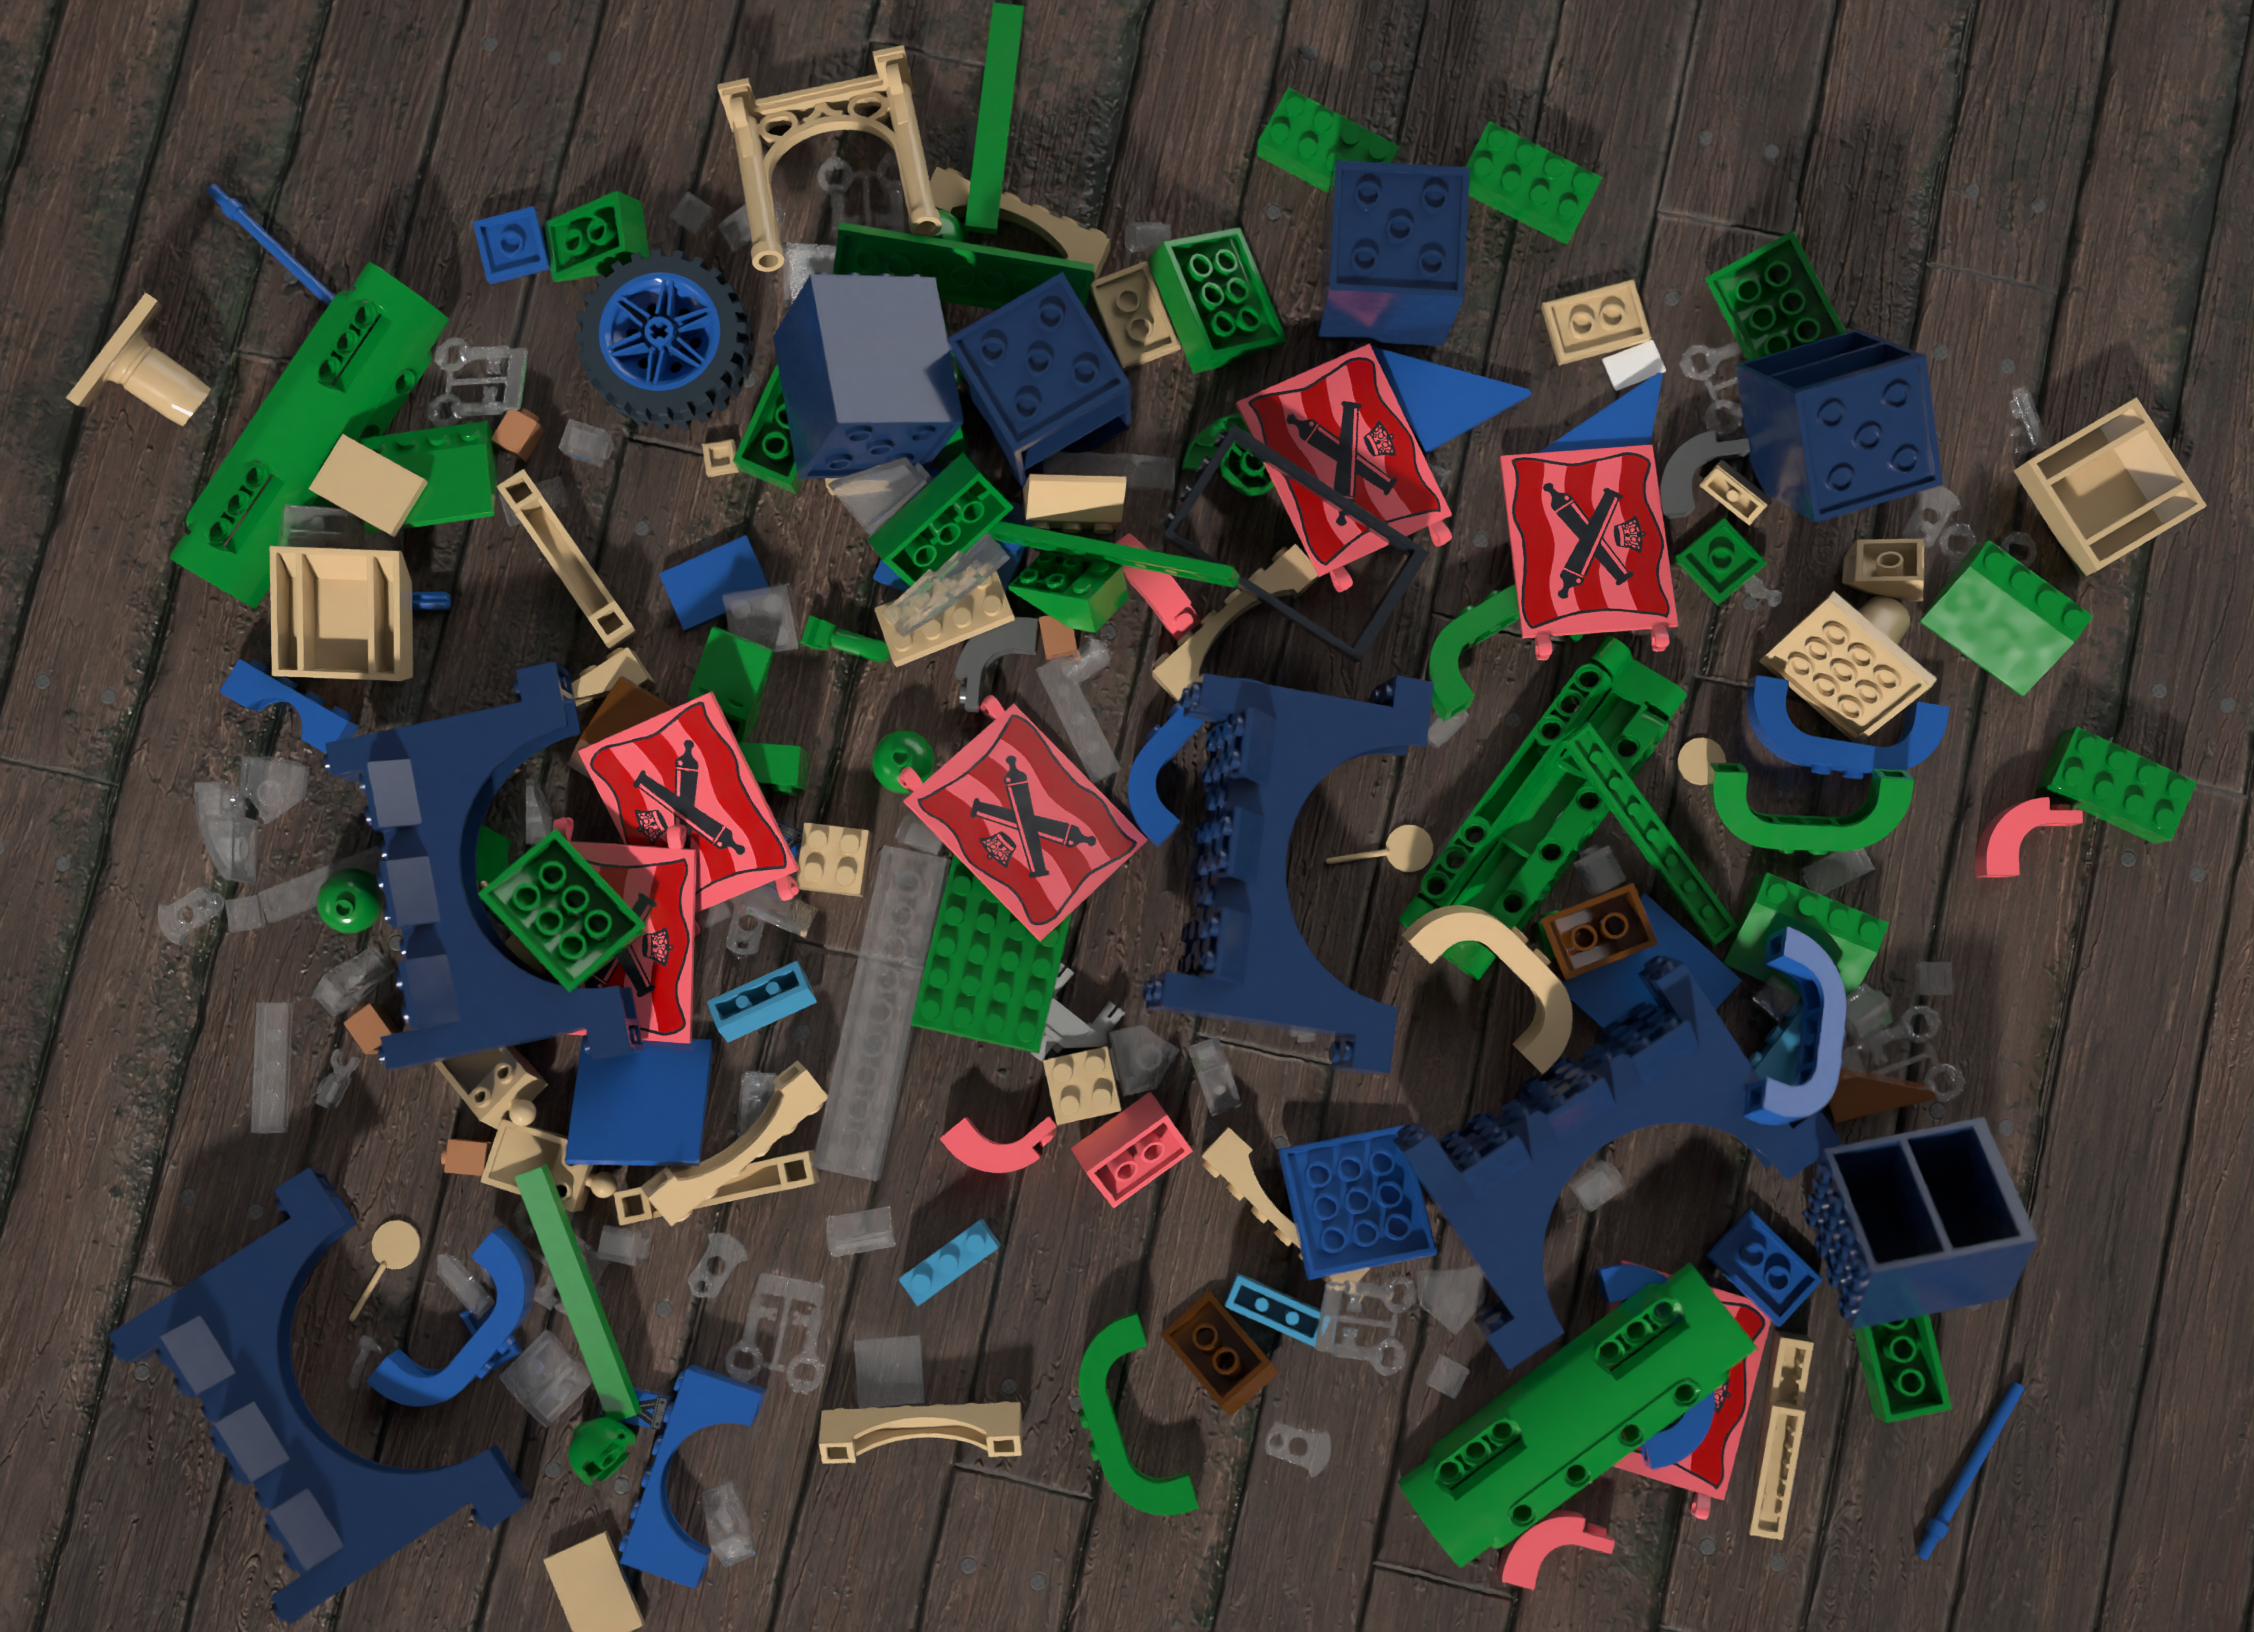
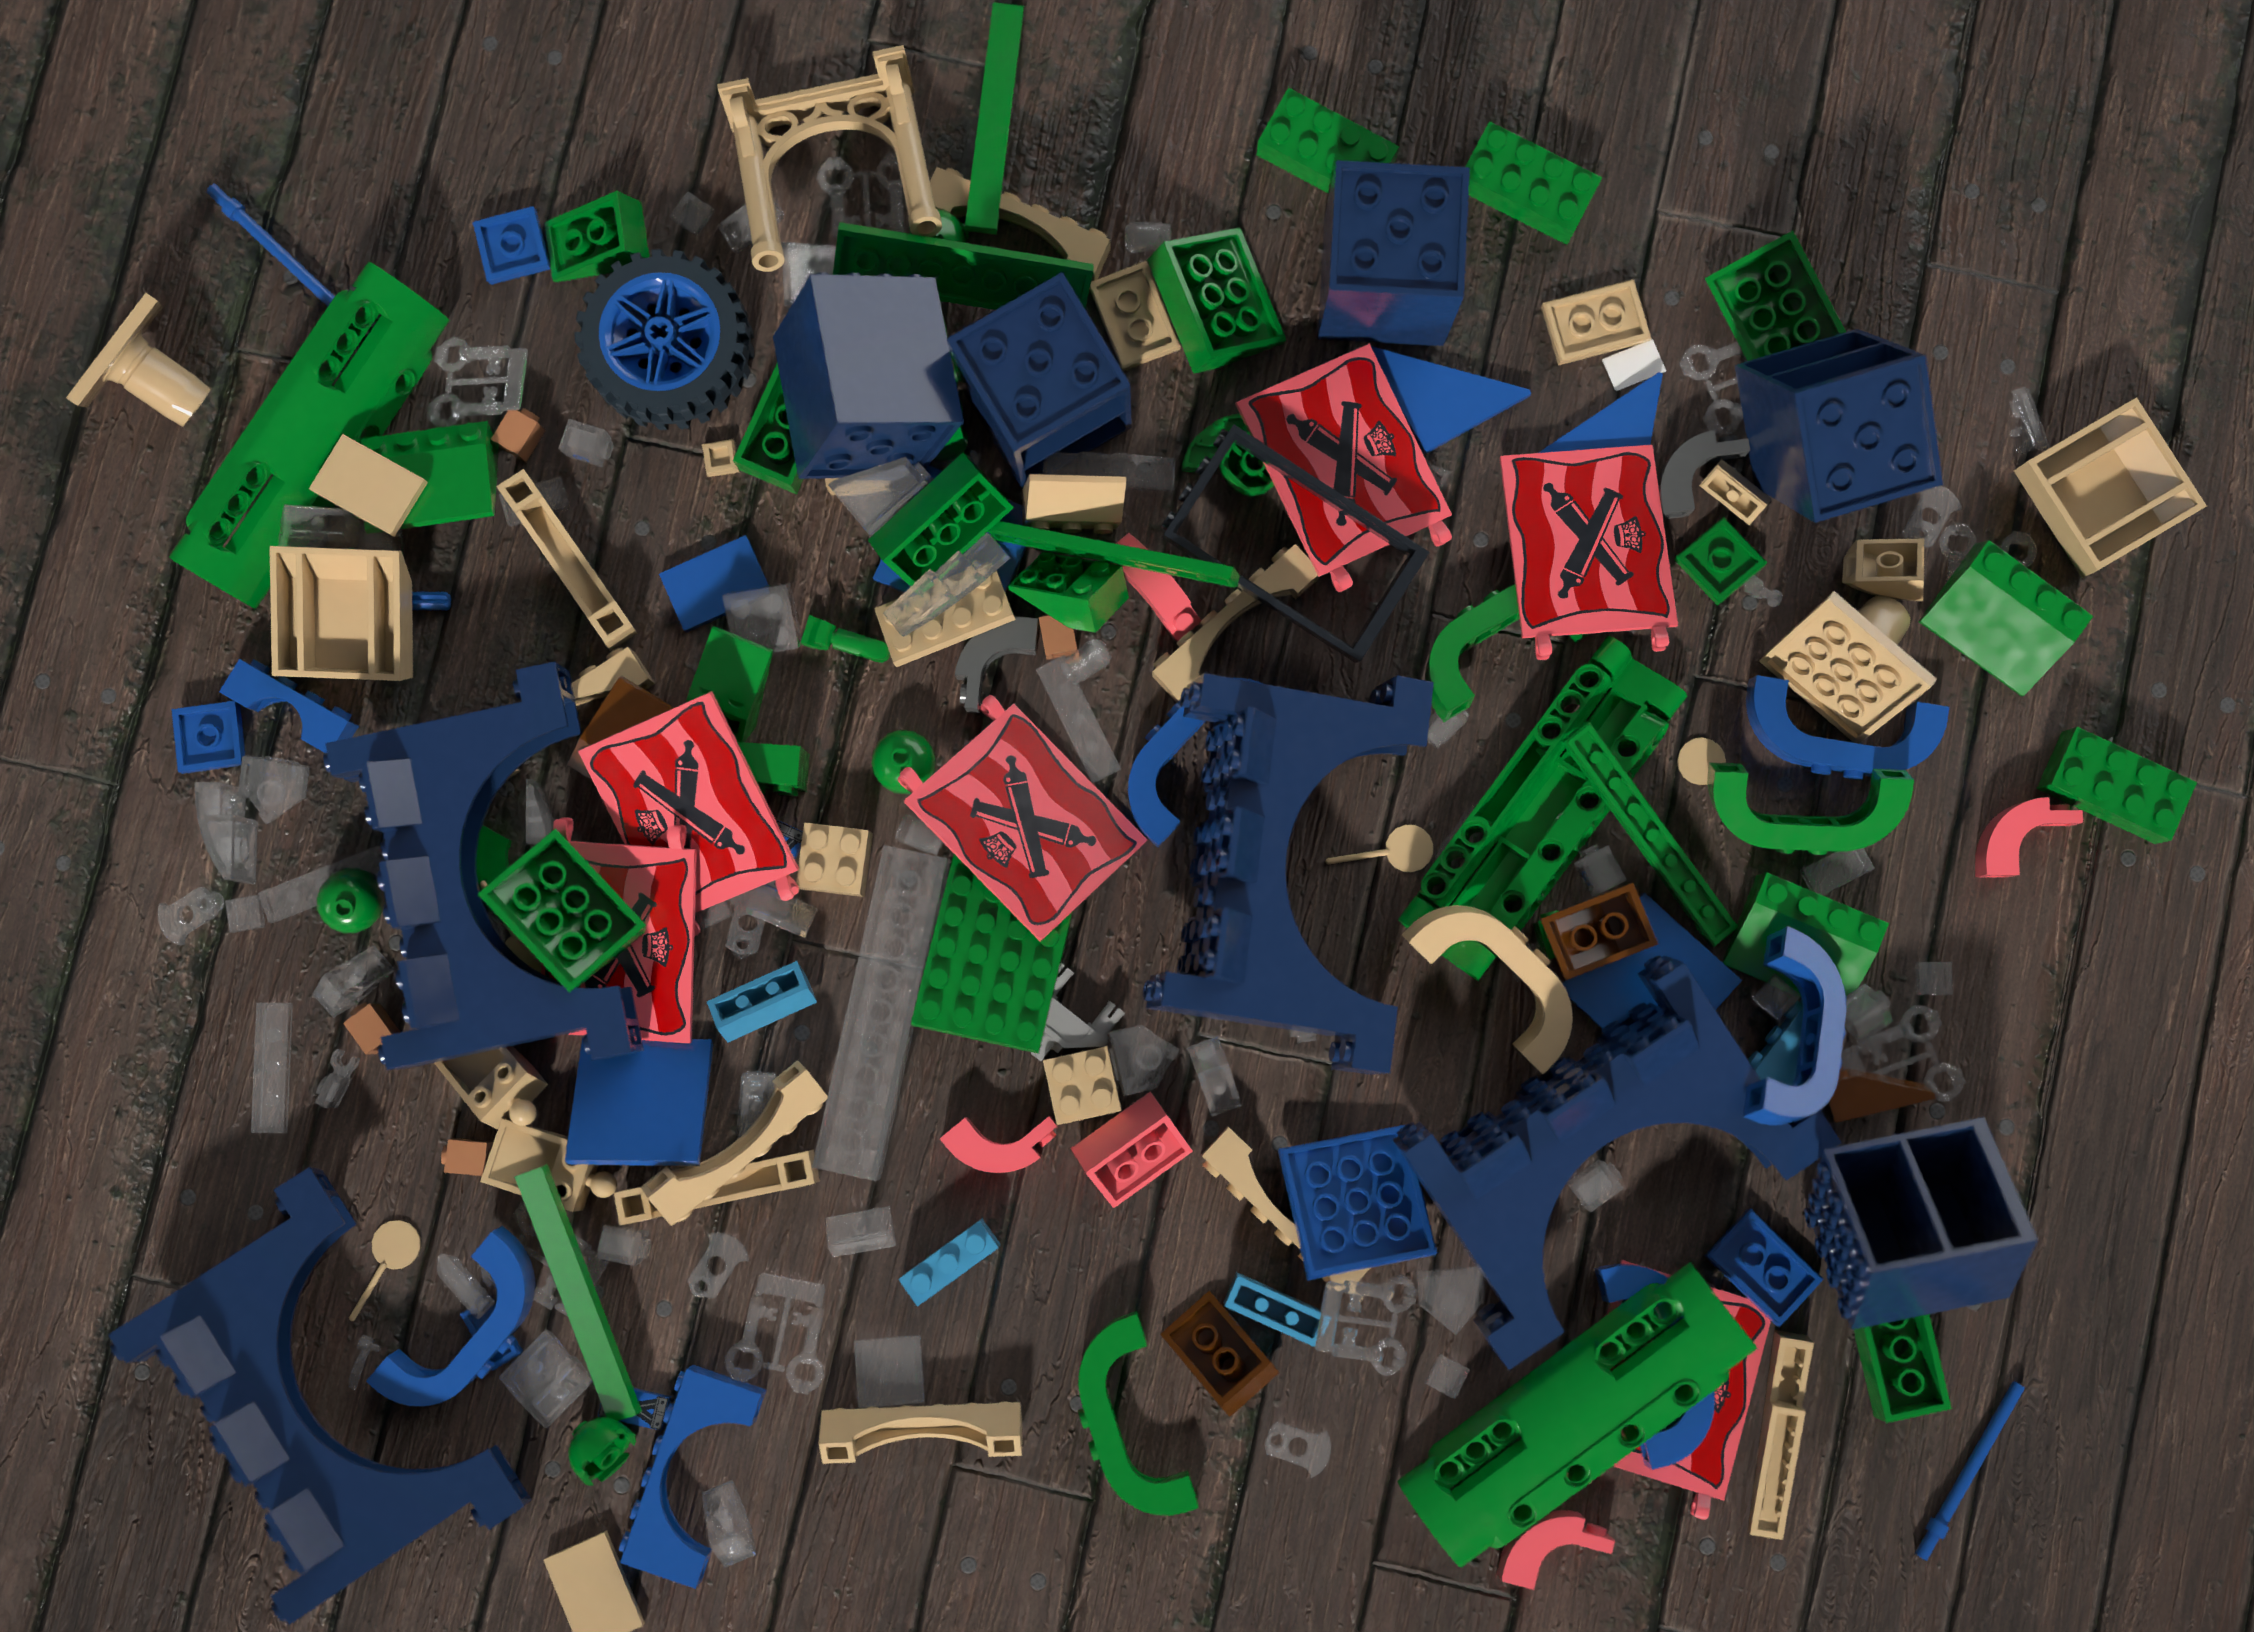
(208, 737): none -> blue plate

